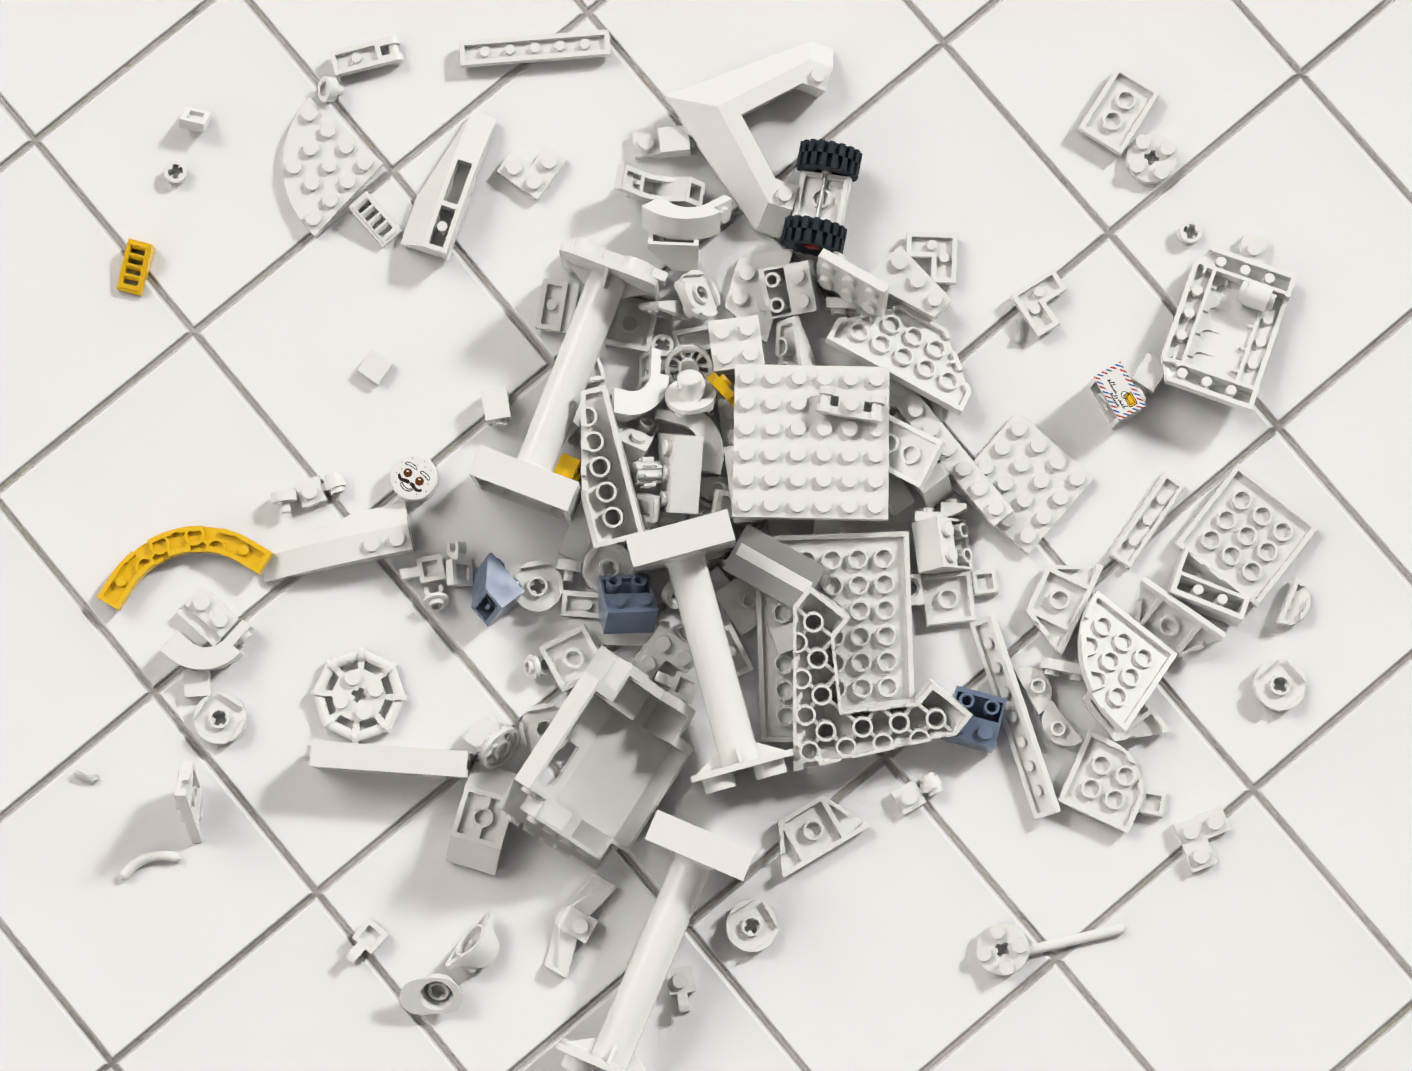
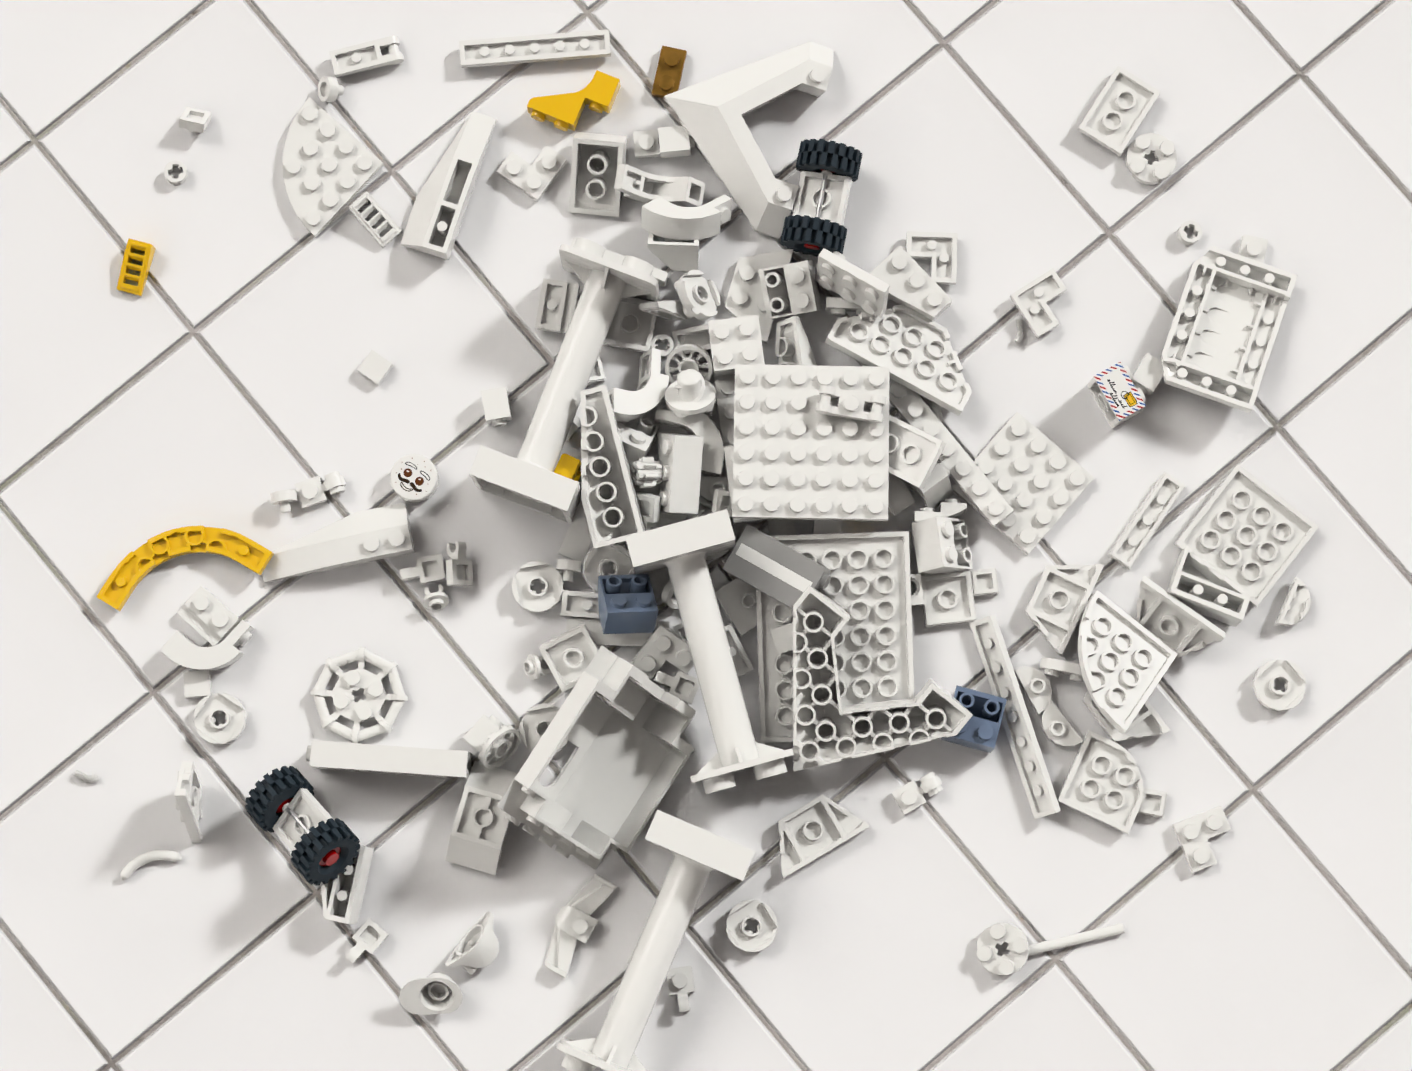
(317, 841): none -> black plate
(344, 895): none -> white wedge
(494, 590): sand blue slope -> none
(567, 108): none -> yellow arch
(594, 173): none -> white slope
(668, 71): none -> pearl gold plate
(722, 385): yellow plate -> none
(1256, 296): white brick -> none

